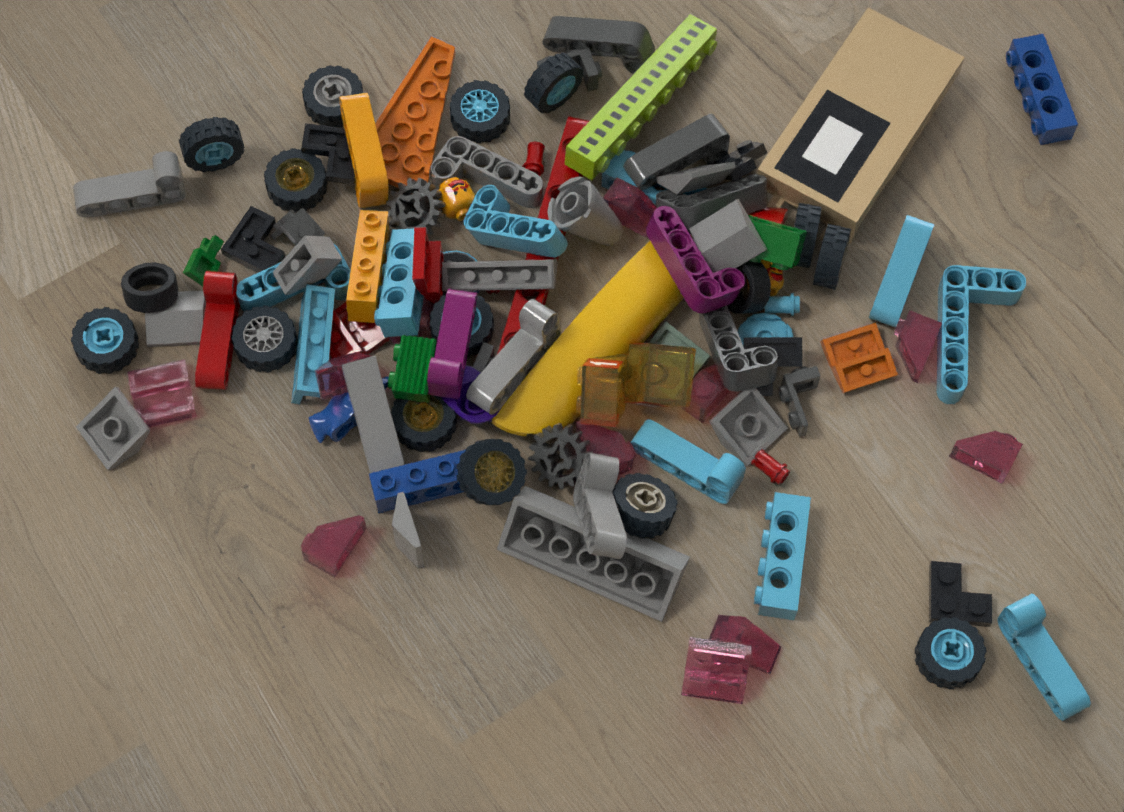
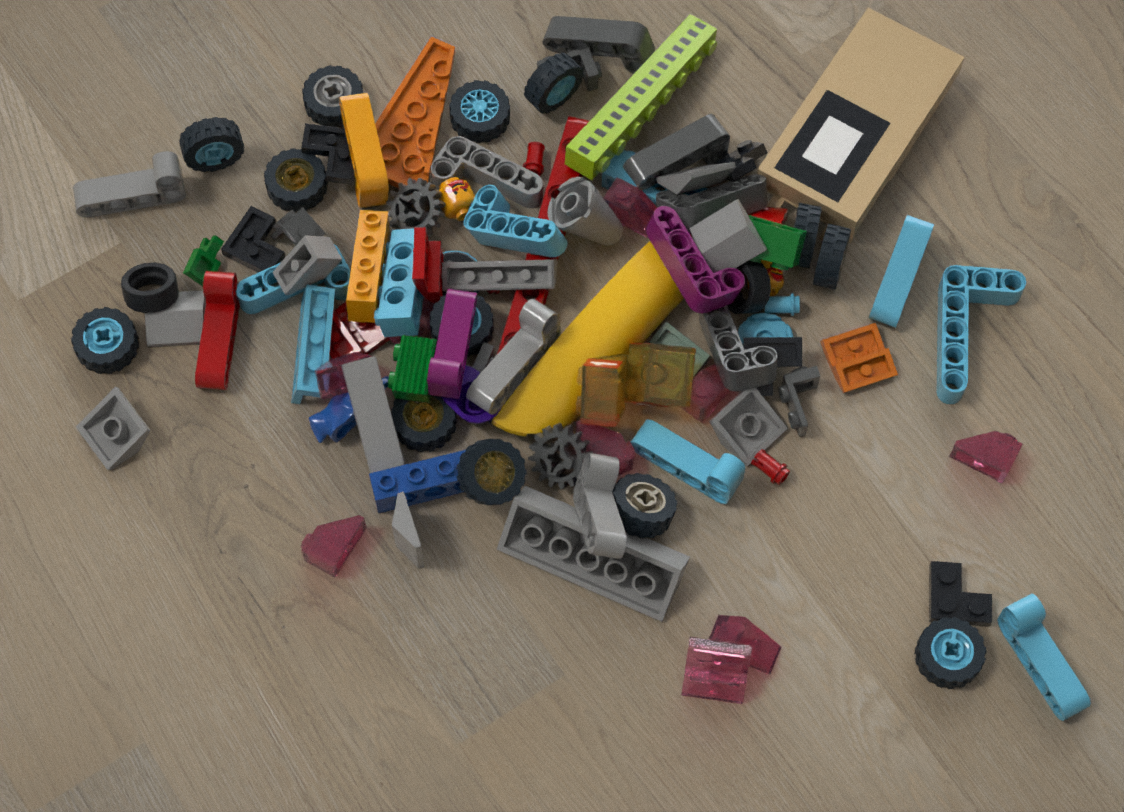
(162, 393): clear pink slope -> none
(264, 339): black wheel -> none
(783, 601): medium azure brick -> none
(915, 341): clear pink slope -> none
(1044, 75): blue brick -> none

